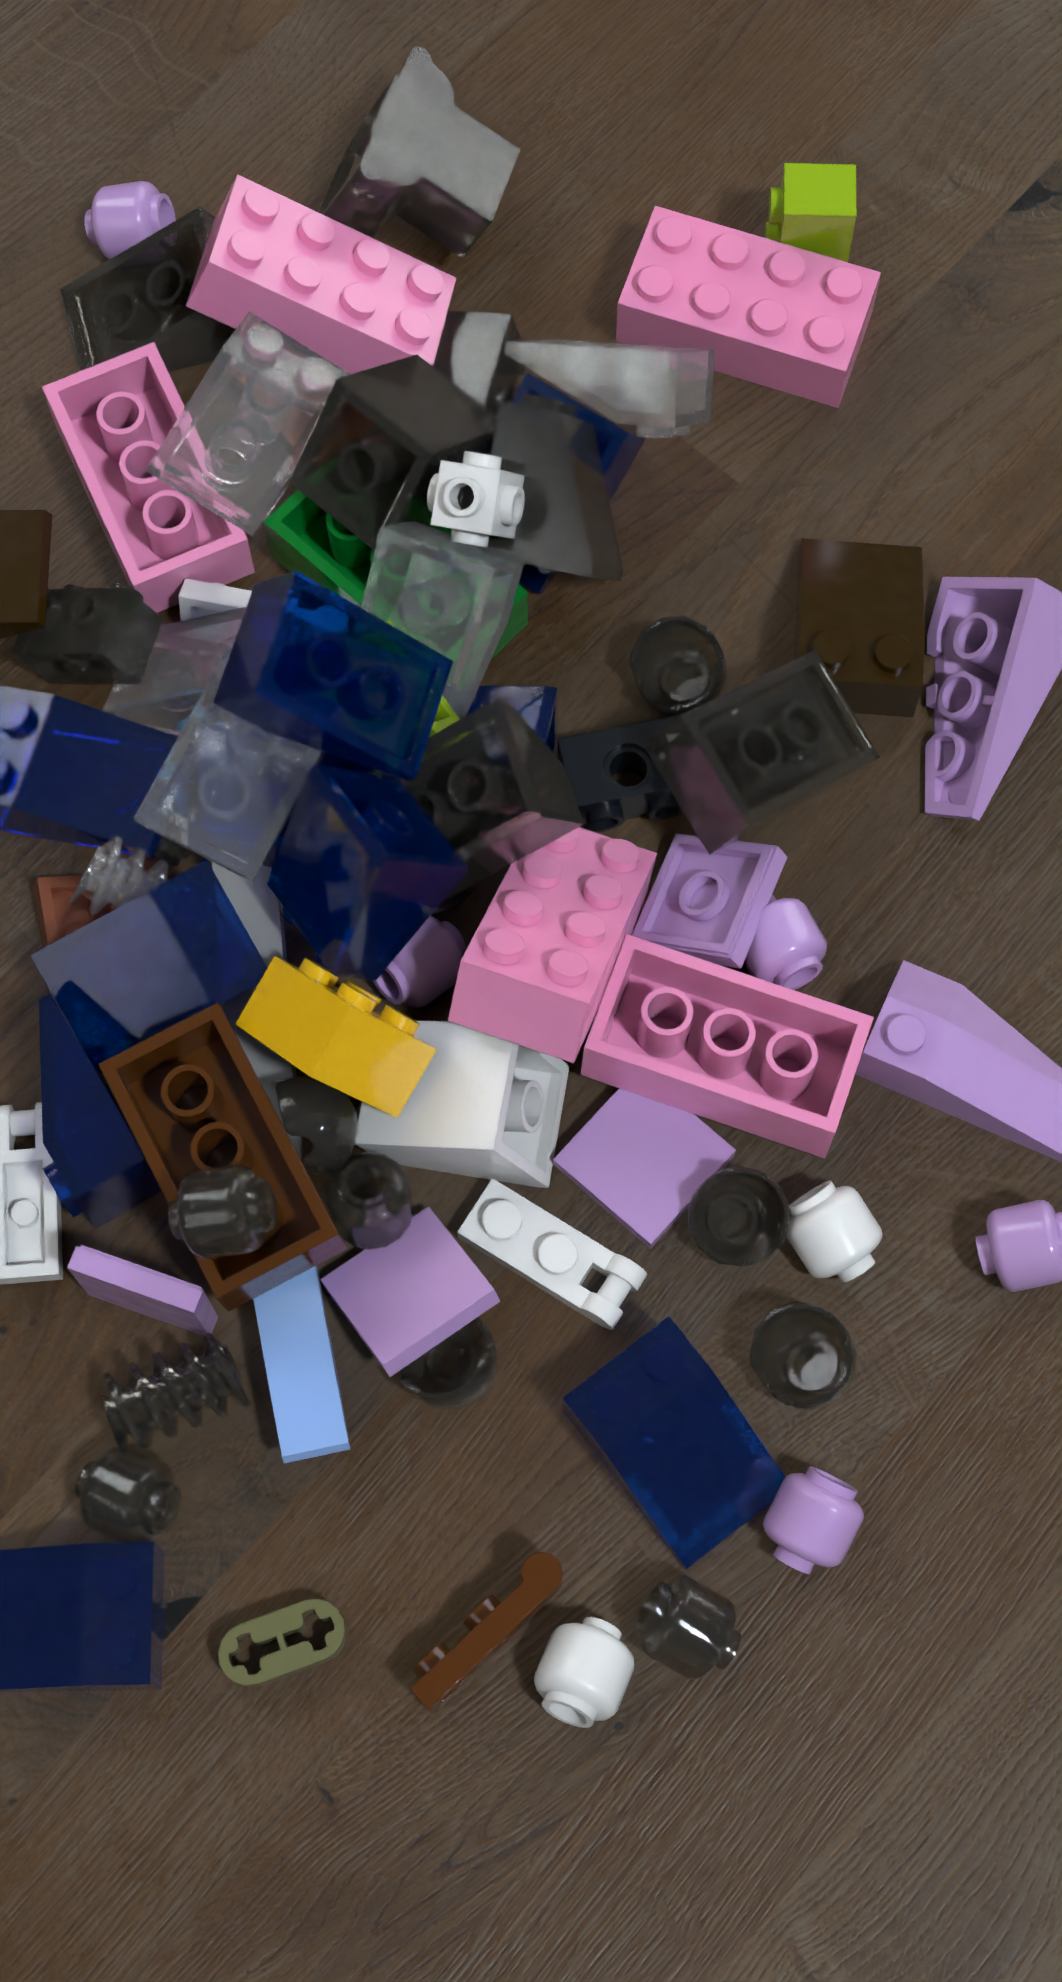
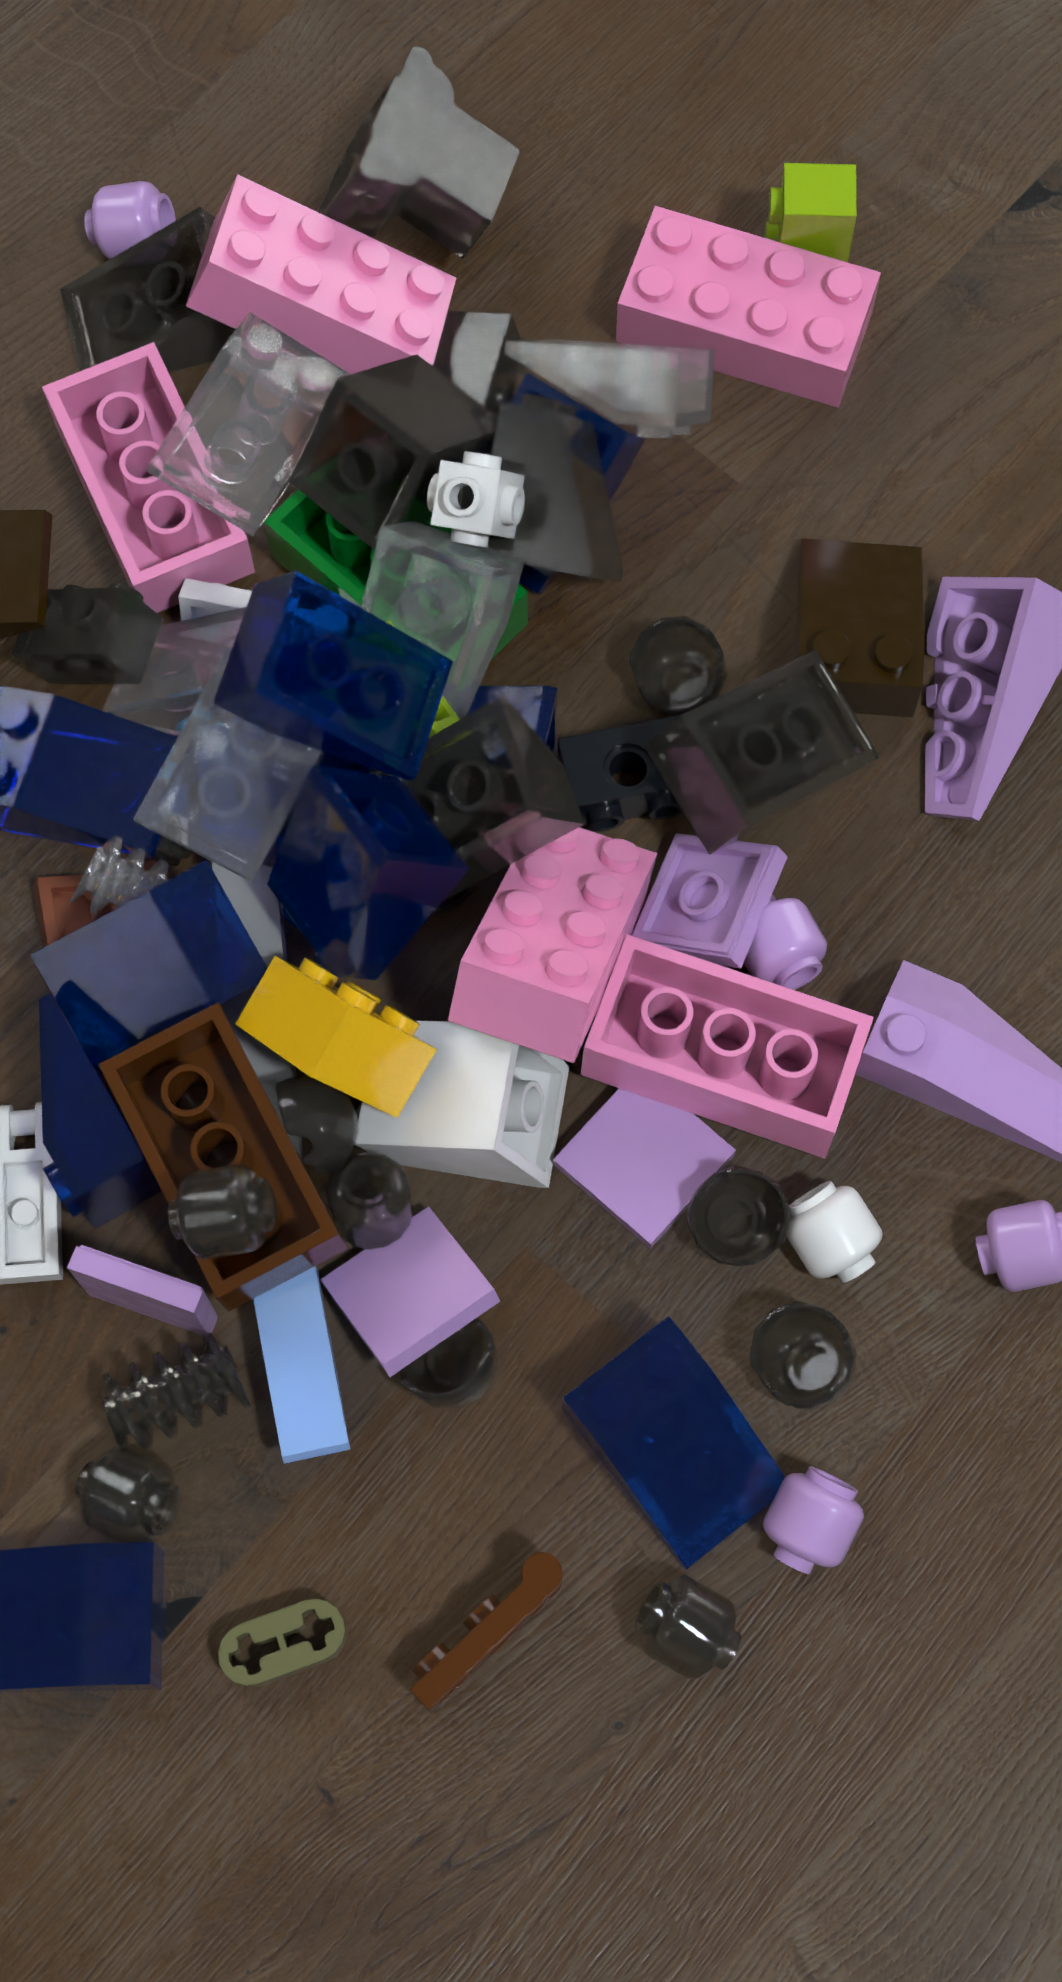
(424, 966): lavender head -> none
(550, 1253): white plate -> none
(584, 1672): white head -> none

